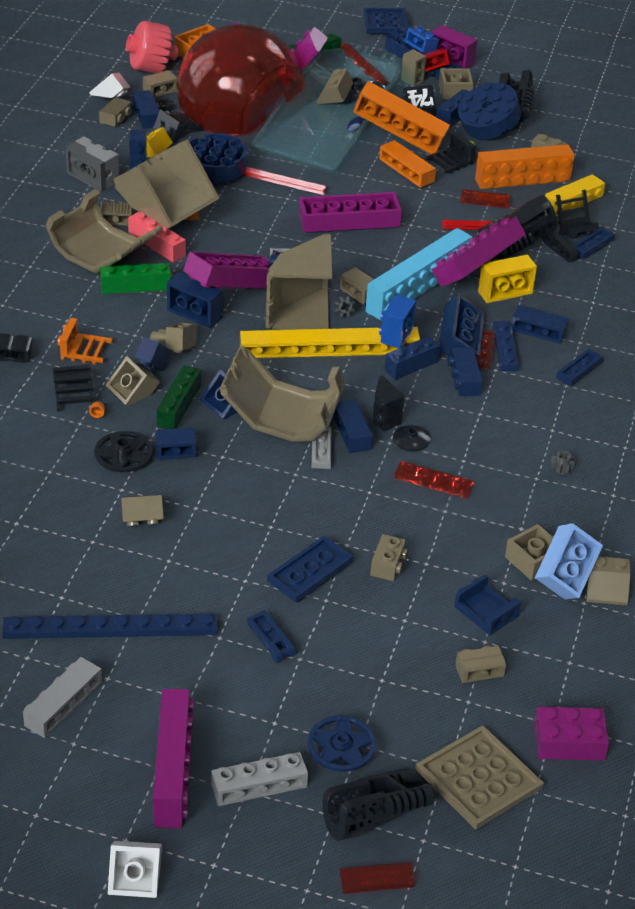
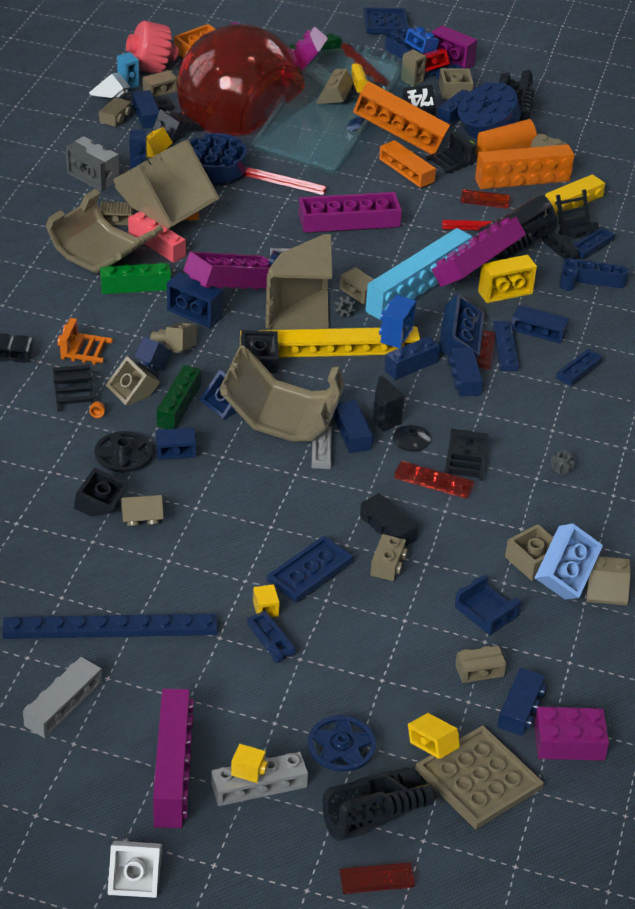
(99, 493): none -> black slope
(129, 69): none -> dark azure brick
(249, 763): none -> yellow brick
(263, 346): none -> black slope
(266, 600): none -> yellow brick
(358, 77): none -> yellow brick
(388, 519): none -> black brick
(433, 735): none -> yellow brick
(467, 453): none -> black plate
(507, 137): none -> orange brick
(522, 702): none -> dark blue brick
(592, 273): none -> dark blue beam

